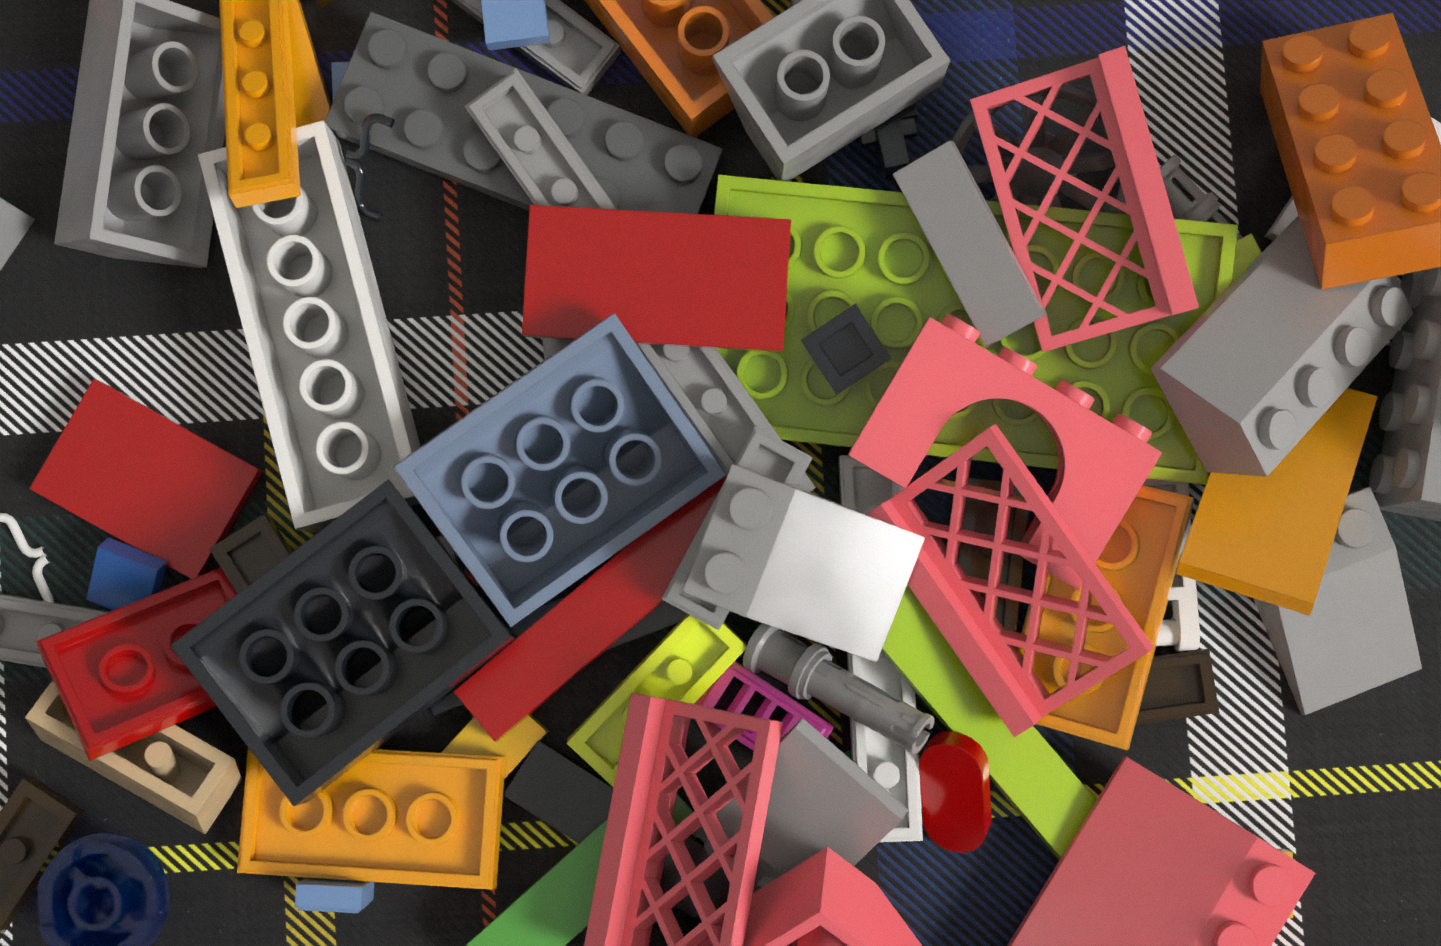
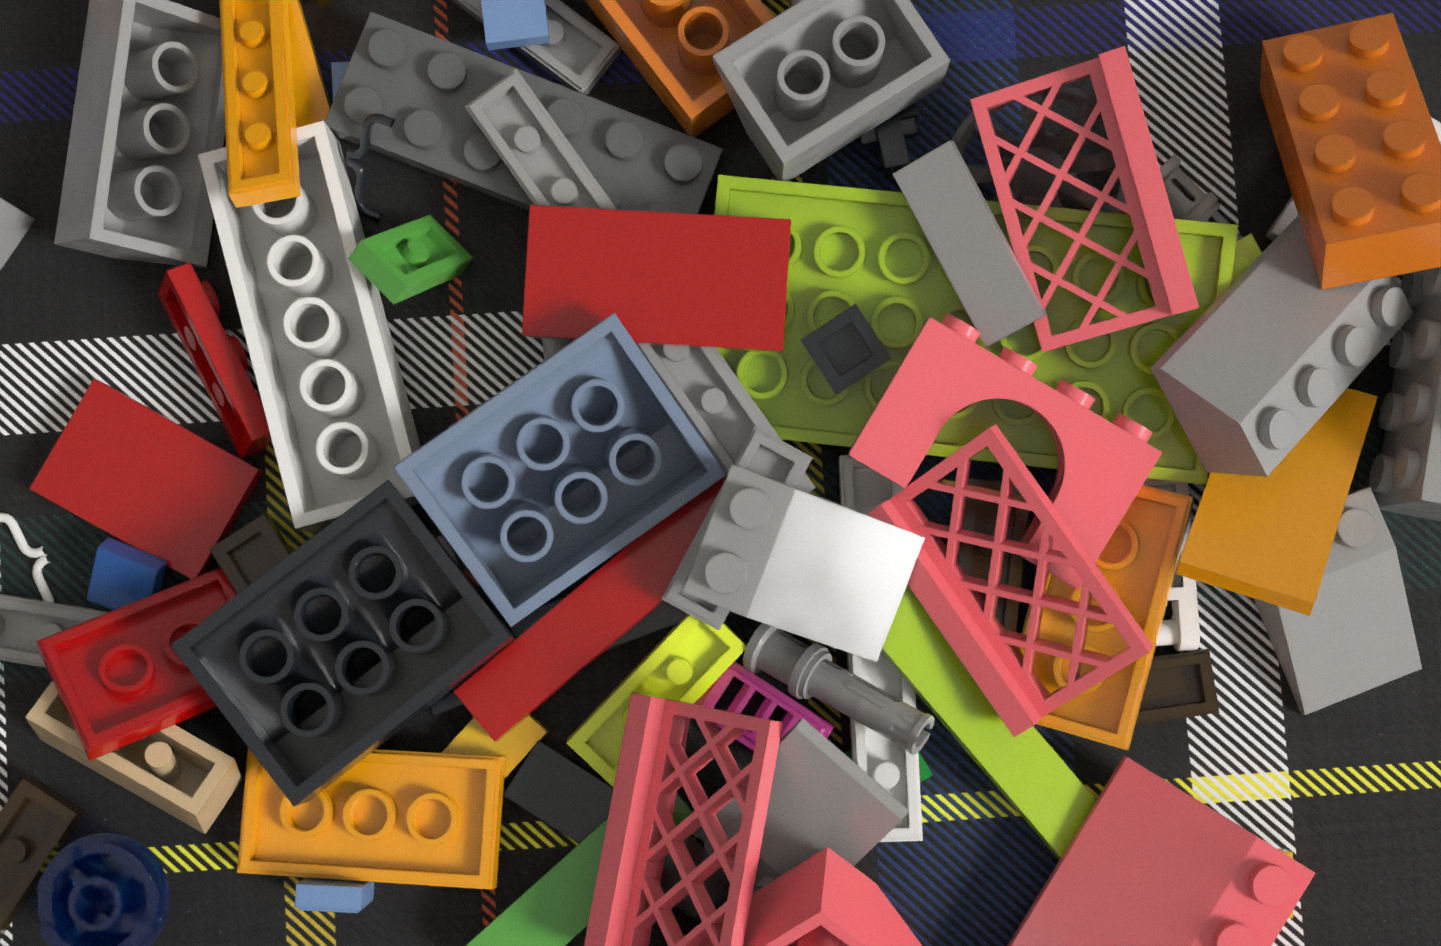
(216, 358): none -> red plate
(410, 258): none -> bright green plate
(955, 791): red tile -> none

